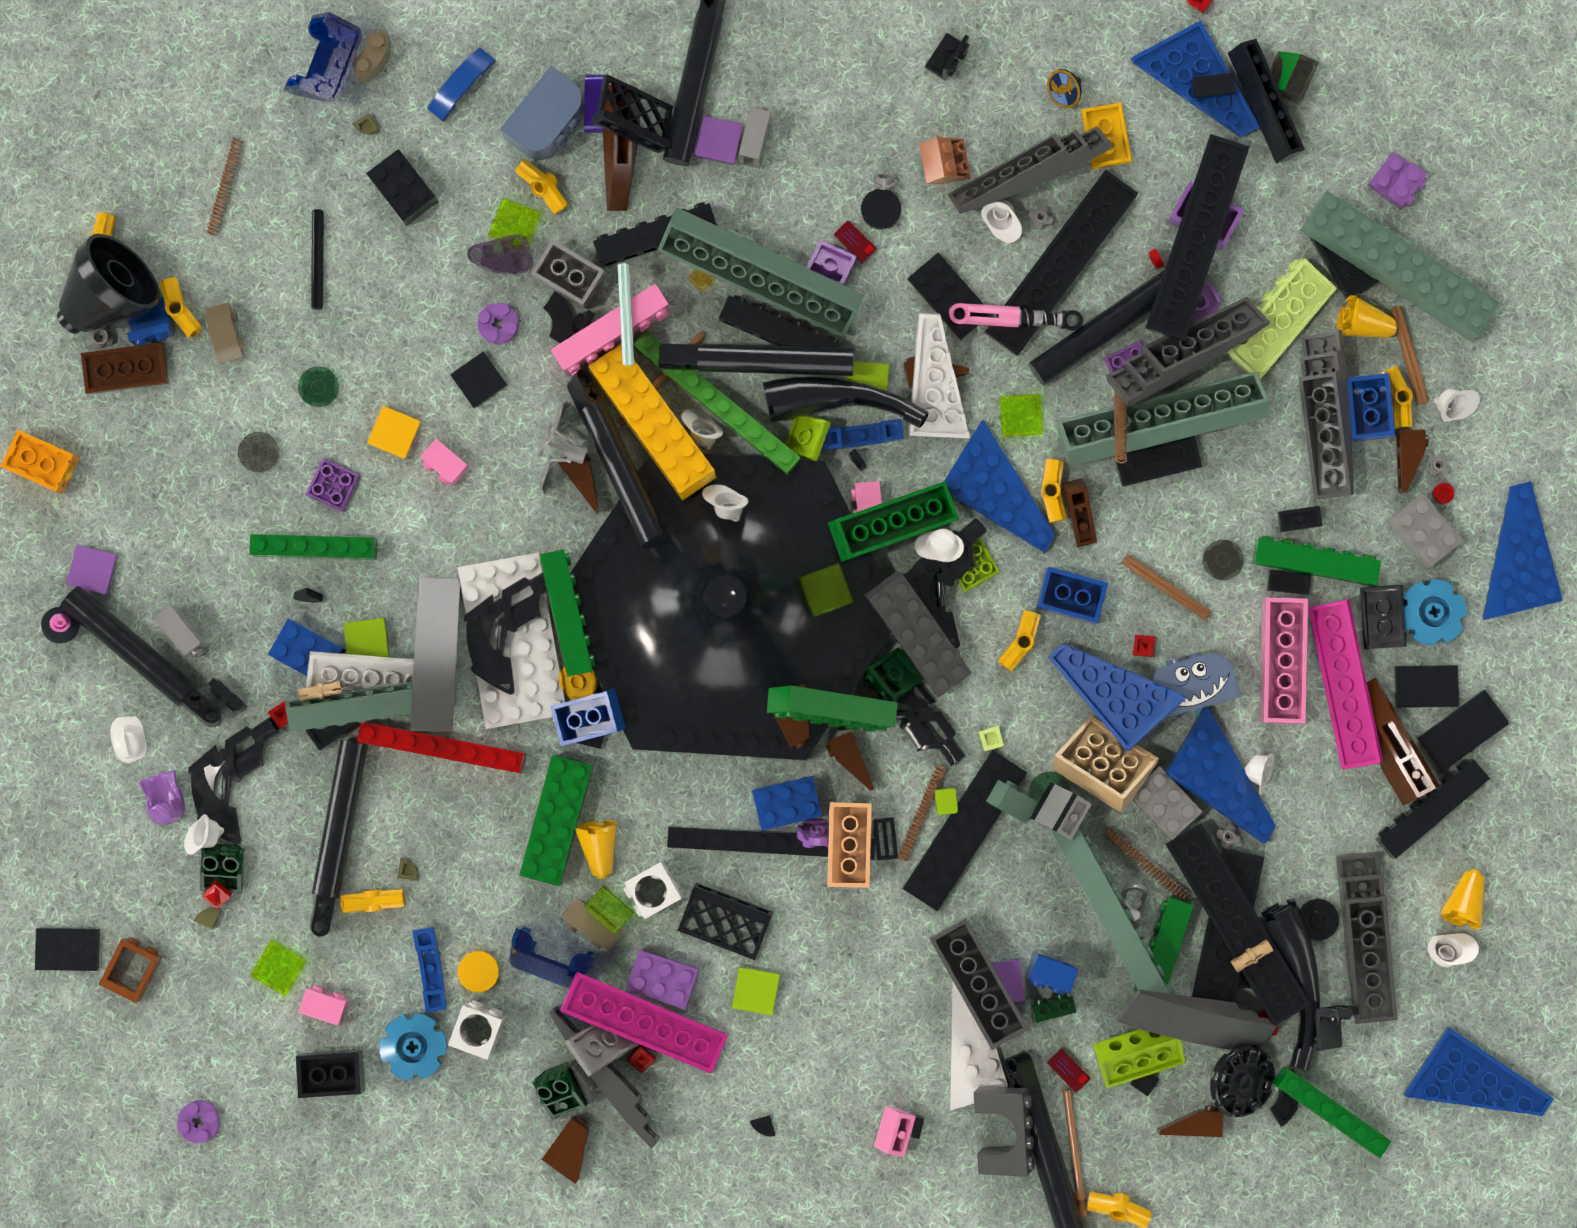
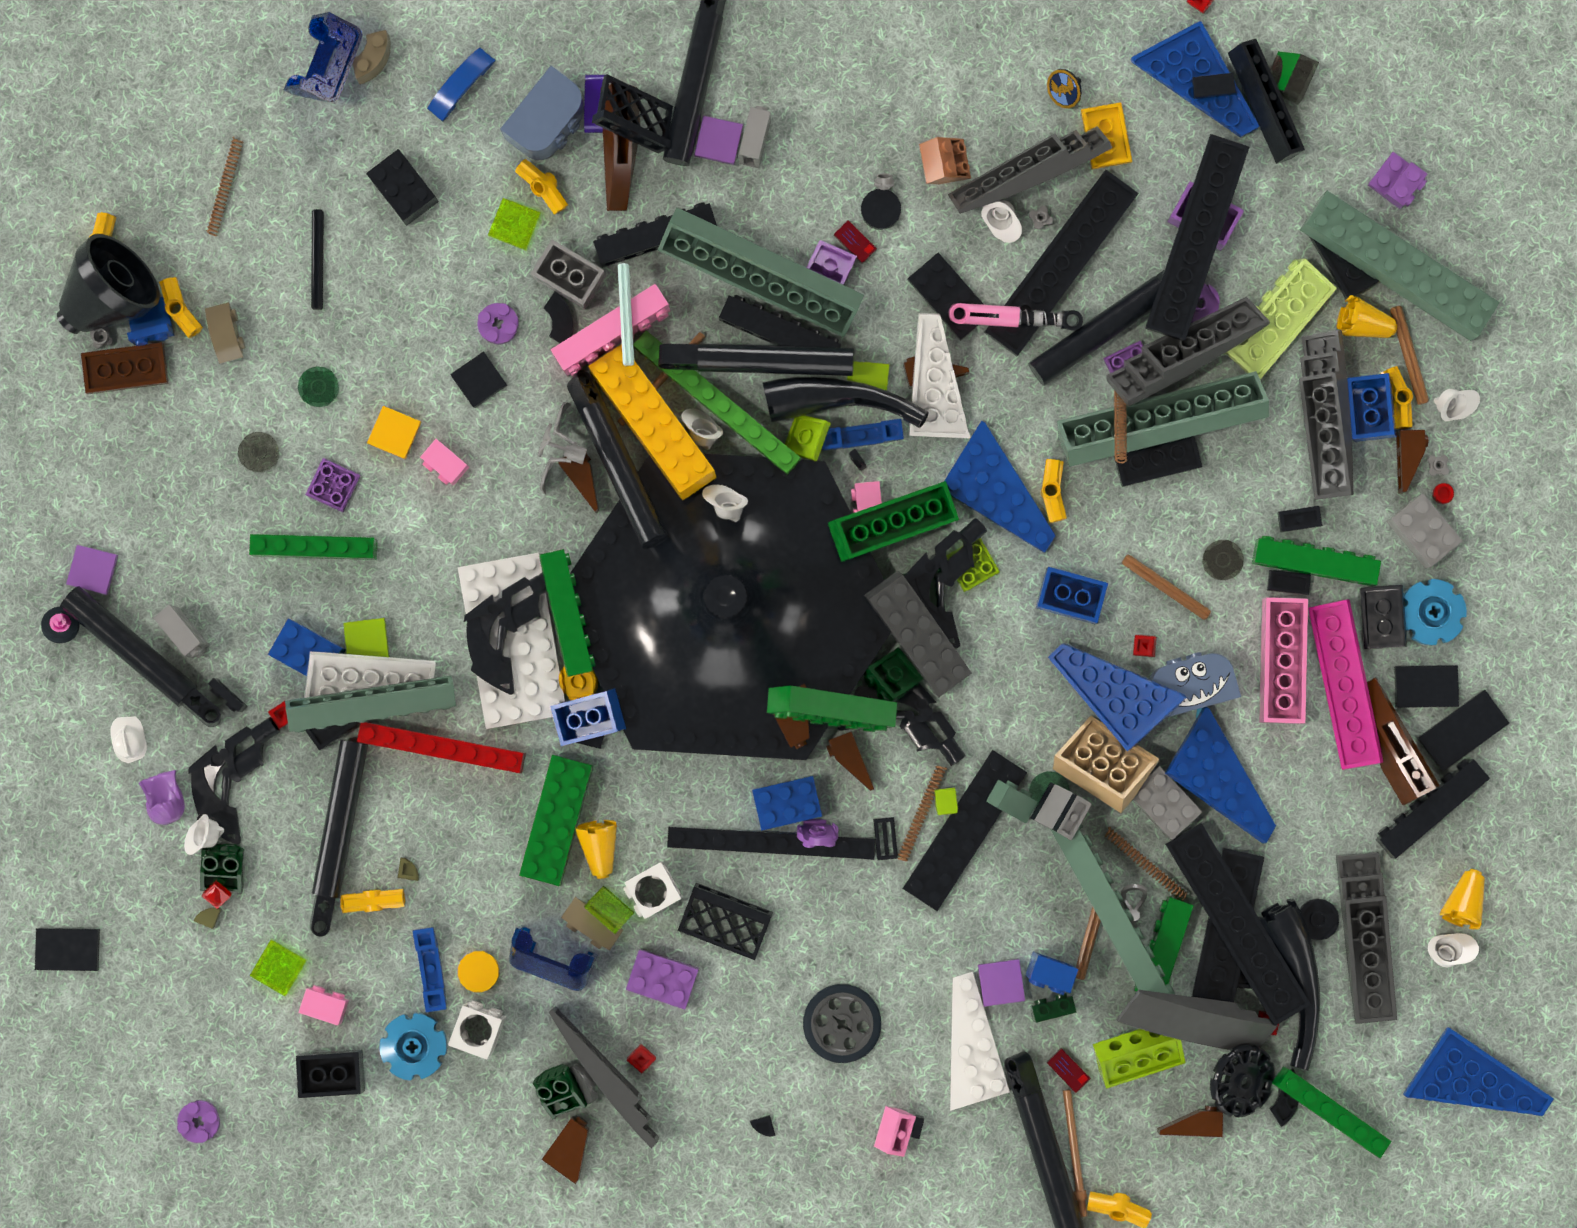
(40, 462): light orange piece -> none
(122, 989): dark orange window -> none
(308, 595): black tile -> none
(320, 691): tan pin -> none
(366, 125): olive tile -> none
(435, 654): slope -> none
(507, 260): clear purple beam -> none
(582, 320): black plate -> none
(598, 1048): light grey tile -> none
(643, 1022): dark pink plate -> none
(700, 280): clear yellow tile -> none
(755, 991): lime tile -> none
(820, 1005): none -> wedge
(826, 589): clear neon green tile -> none
(849, 845): light nougat slope -> none
(939, 545): white piece -> none
(946, 56): black bracket -> none
(978, 983): dark grey brick -> none
(991, 738): yellowish green tile -> none
(1015, 653): yellow piece -> none
(1015, 1106): dark grey arch -> none
(1021, 415): clear neon green tile -> none
(1079, 512): reddish brown slope -> none
(1087, 945): none -> medium nougat axle
(1145, 1084): black plate -> none
(1155, 259): red tile -> none
(1230, 830): light grey plate -> none
(1251, 956): tan pin -> none
(1260, 770): white piece -> none
(1329, 1025): black bracket -> none
(1523, 564): blue wing -> none

